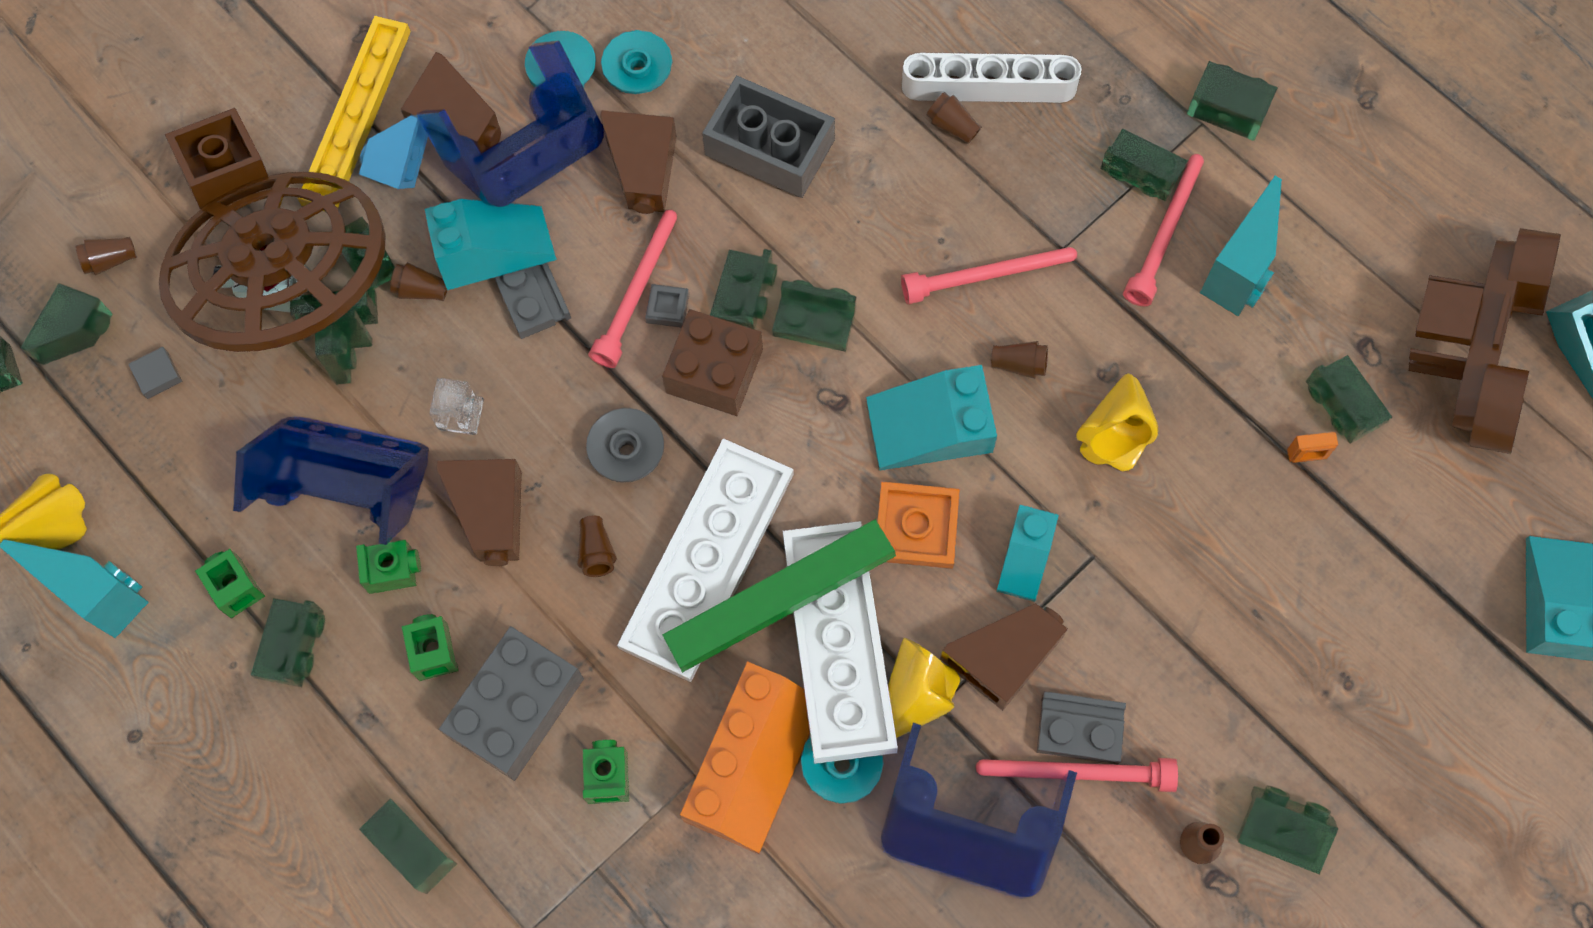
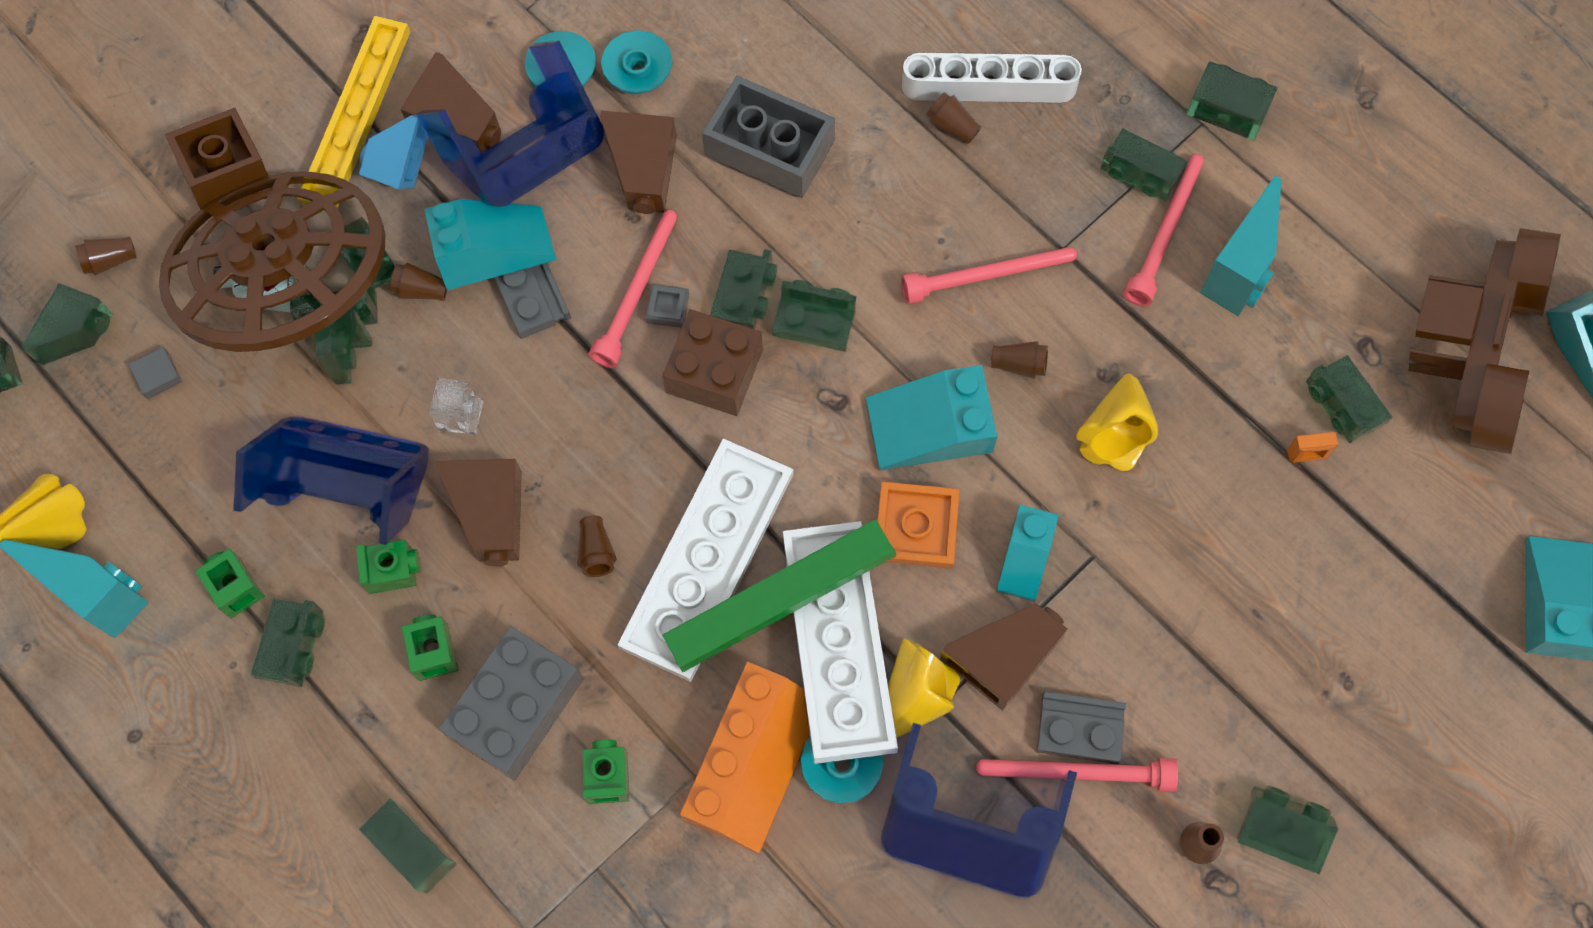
(619, 429): dark grey dish -> none

